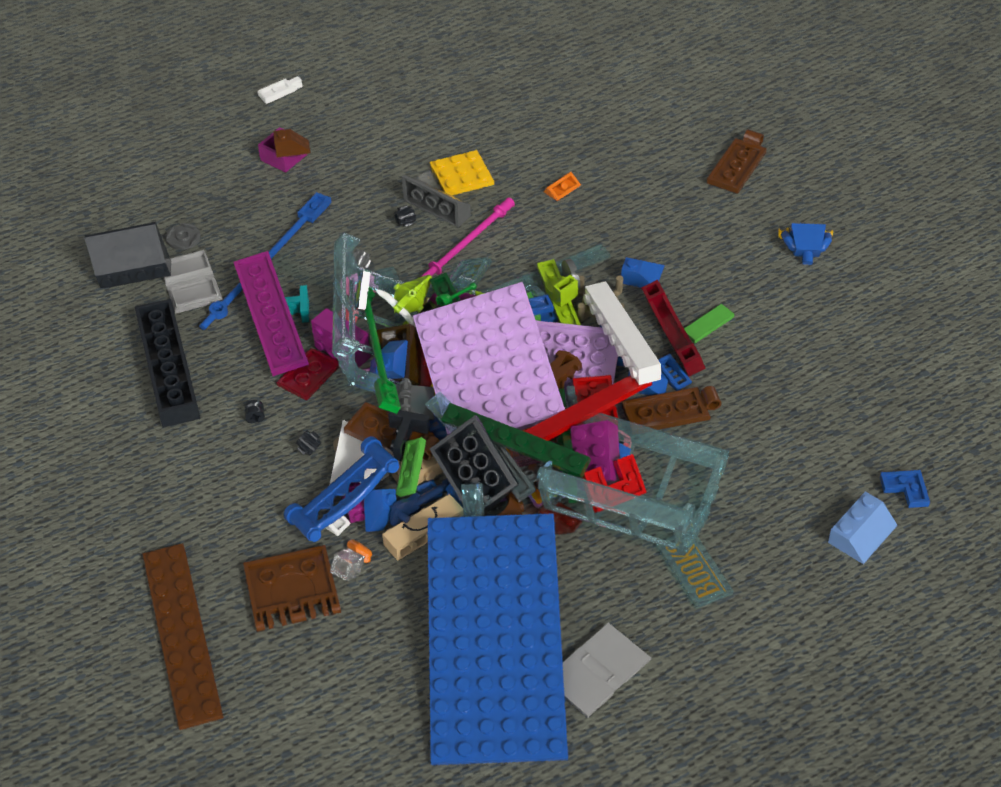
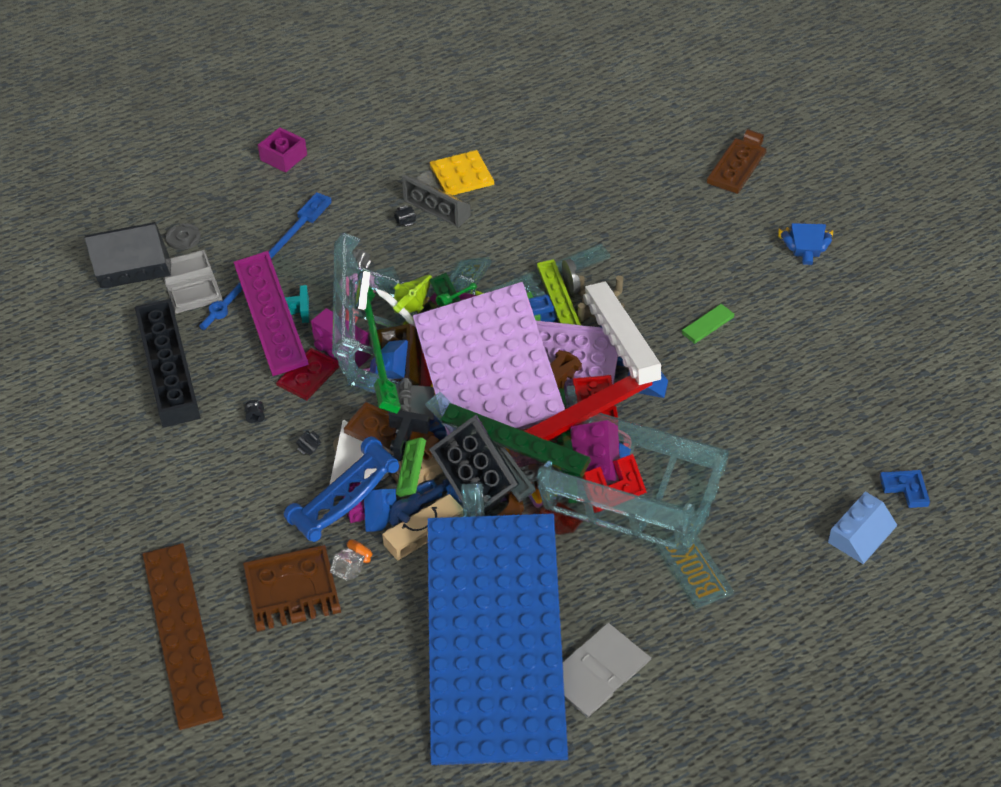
(279, 89): white hinge -> none
(290, 143): reddish brown slope -> none
(339, 525): white slope -> none
(499, 211): dark pink bar -> none
(562, 186): orange slope -> none
(563, 290): lime piece -> none
(640, 272): blue slope -> none
(672, 408): reddish brown hinge -> none
(673, 328): dark red arch -> none
(673, 365): blue slope -> none

